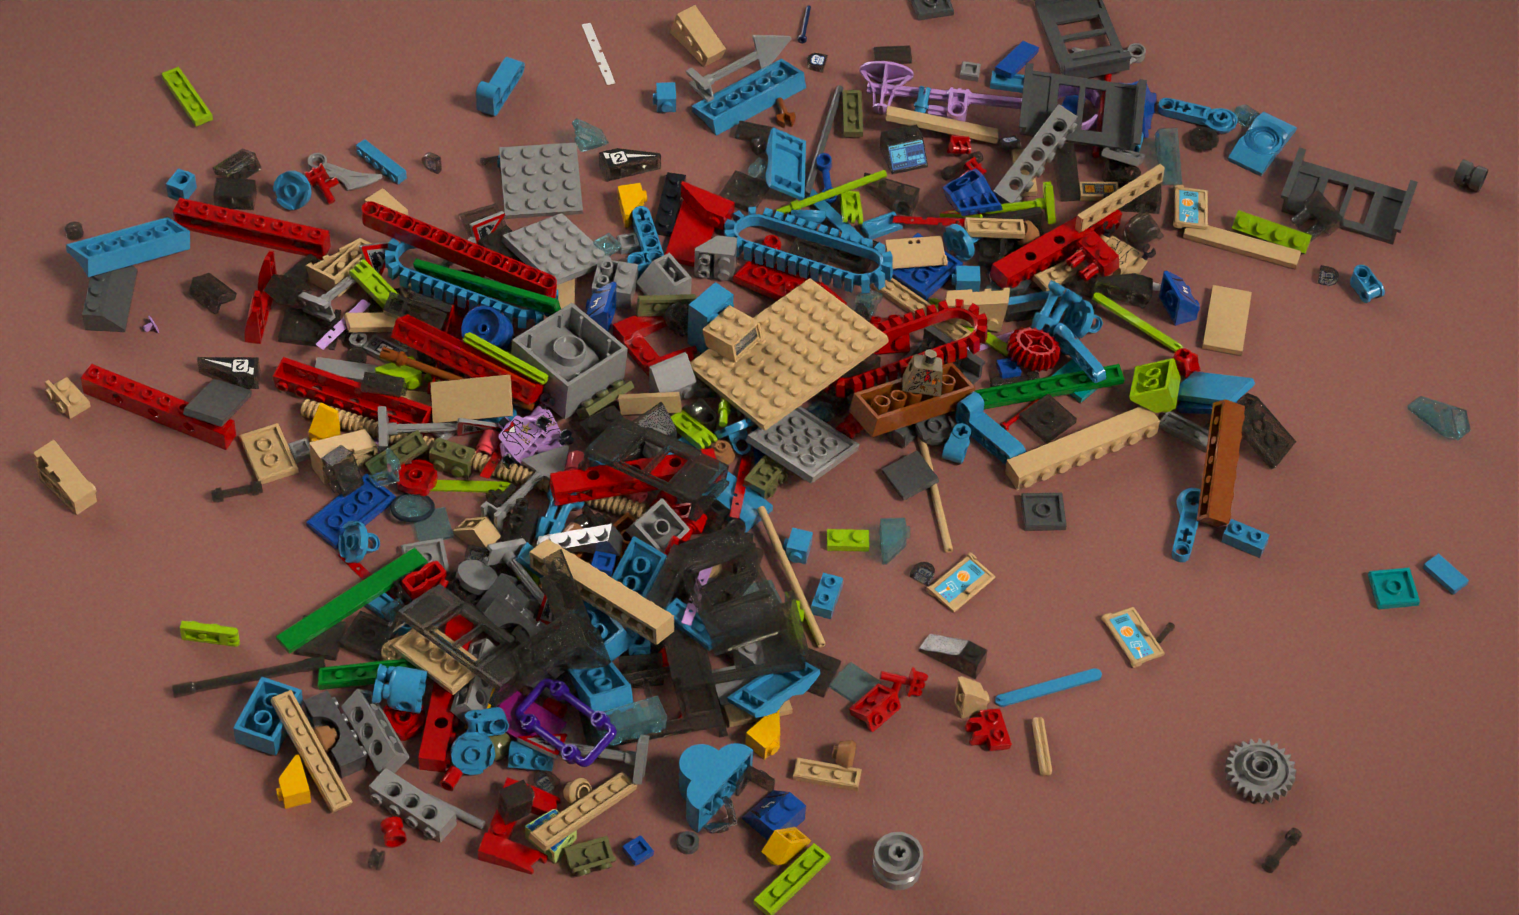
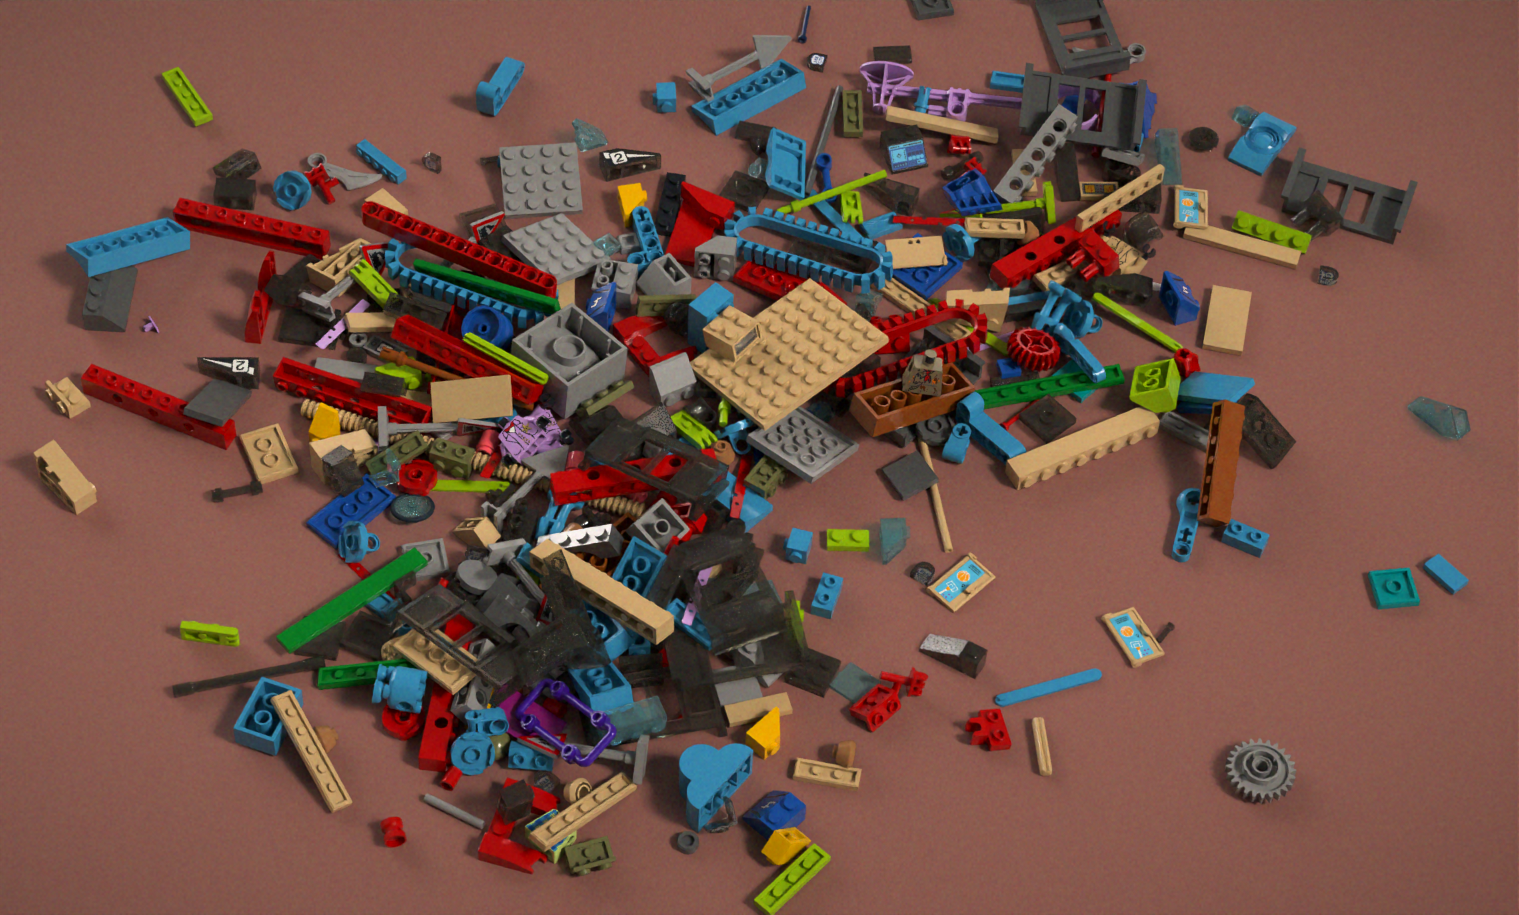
(72, 226): clear smoke bush -> none
(181, 185): dark azure brick -> none
(210, 292): clear smoke bracket -> none
(293, 785): yellow slope -> none
(300, 450): light grey tile -> none
(347, 754): flat silver arch -> none
(375, 731): light grey brick -> none
(377, 859): clear smoke bush -> none
(390, 784): light grey brick -> none
(421, 581): red brick -> none
(435, 526): clear light blue piece -> none
(595, 46): white piece -> none
(604, 562): blue plate -> none
(638, 850): blue plate -> none
(641, 403): tan tile -> none
(697, 36): tan wedge -> none
(756, 776): clear smoke bracket -> none
(770, 691): dark azure slope -> none
(772, 241): red plate -> none
(791, 117): dark orange bar -> none
(791, 576): tan piece -> none
(809, 215): dark azure piece -> none
(849, 426): red wheel -> none
(897, 861): light grey wheel -> none
(966, 278): dark azure brick -> none
(970, 71): light grey tile -> none
(970, 697): tan slope -> none
(1009, 143): clear smoke tile -> none
(1016, 59): blue tile -> none
(1043, 511): dark grey tile -> none
(1199, 115): dark azure beam -> none
(1272, 861): clear smoke bar -> none
(1366, 284): dark azure piece -> none
(1470, 175): dark grey wheel -> none

